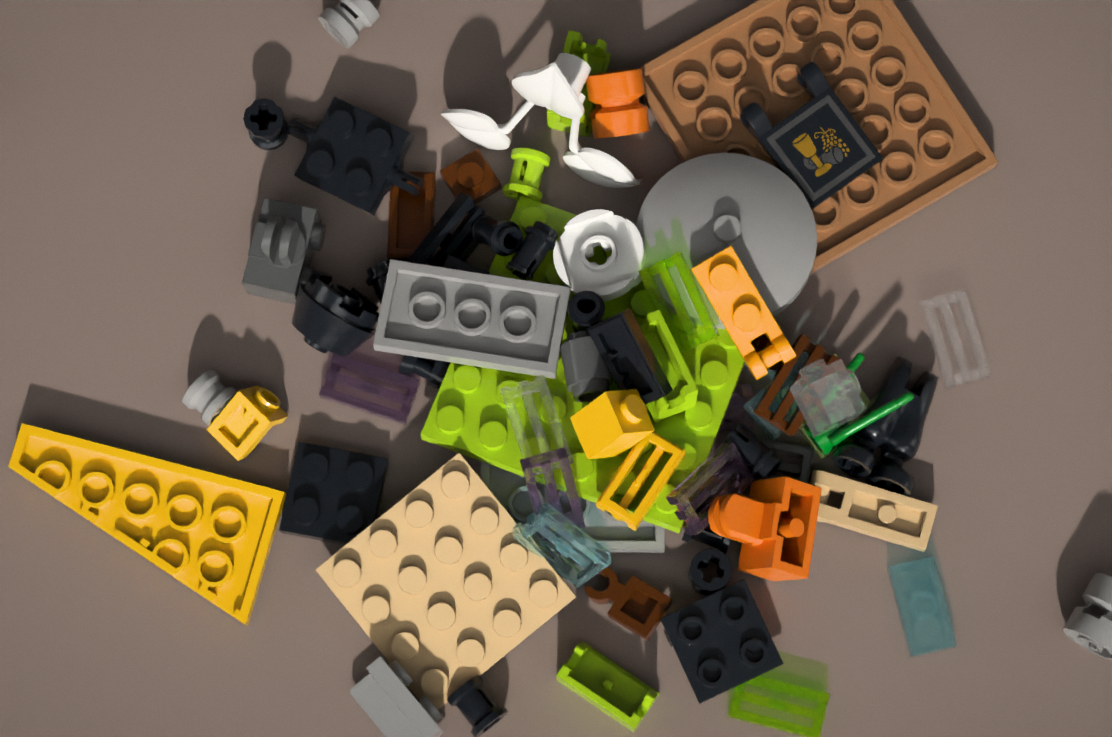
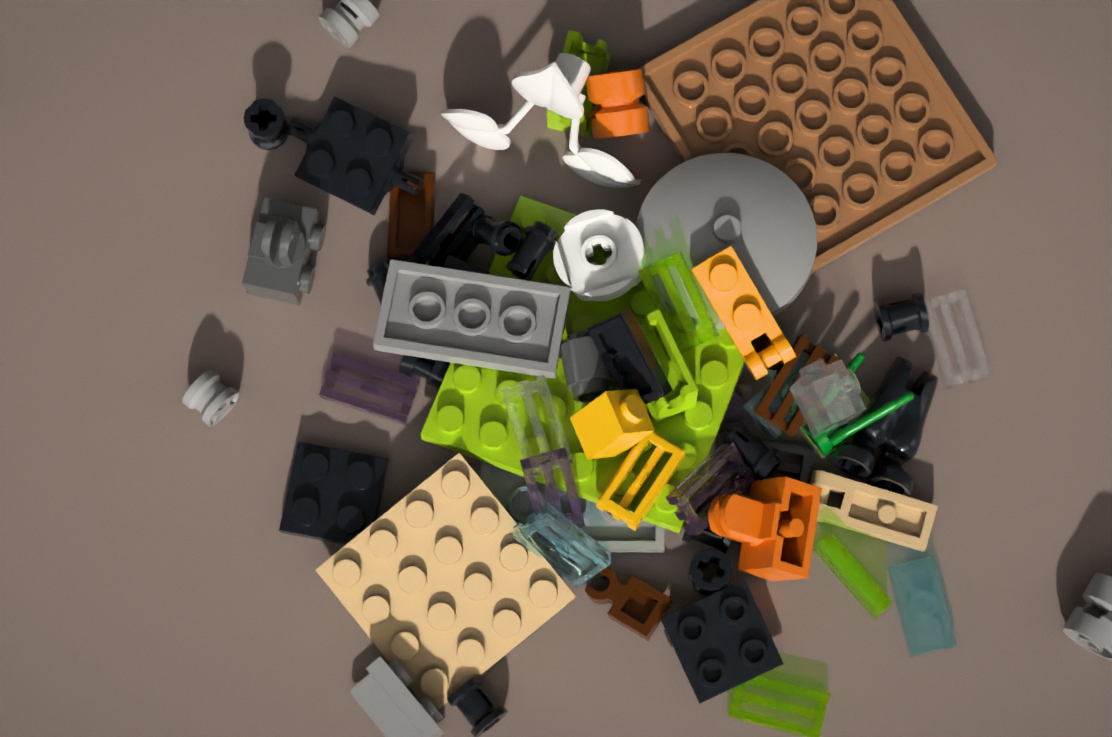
(182, 519): yellow wing -> none
(247, 420): yellow bracket -> none
(333, 315): black cone -> none
(471, 177): reddish brown plate -> none
(526, 174): lime bush -> none
(585, 310): black pin -> none
(607, 686): lime hinge -> none
(816, 144): black flag -> none
(852, 576): none -> clear neon green tile
(901, 316): none -> black bush

